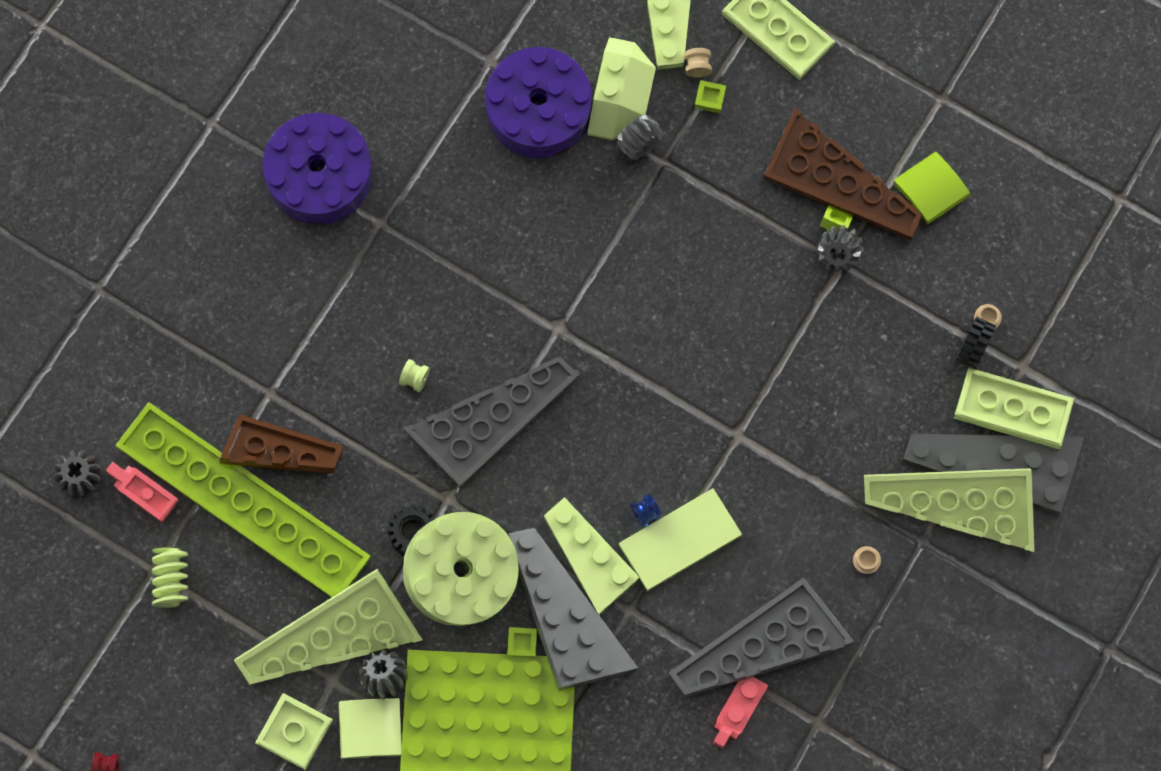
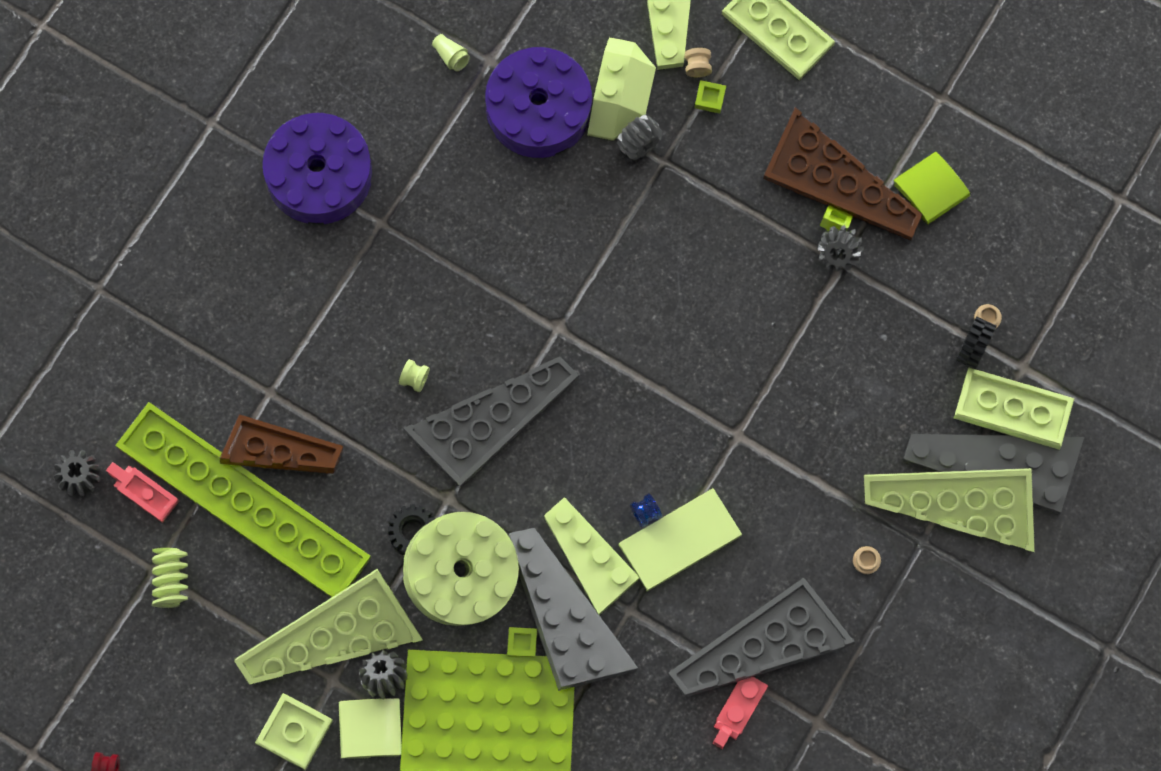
(453, 54): none -> yellowish green cone

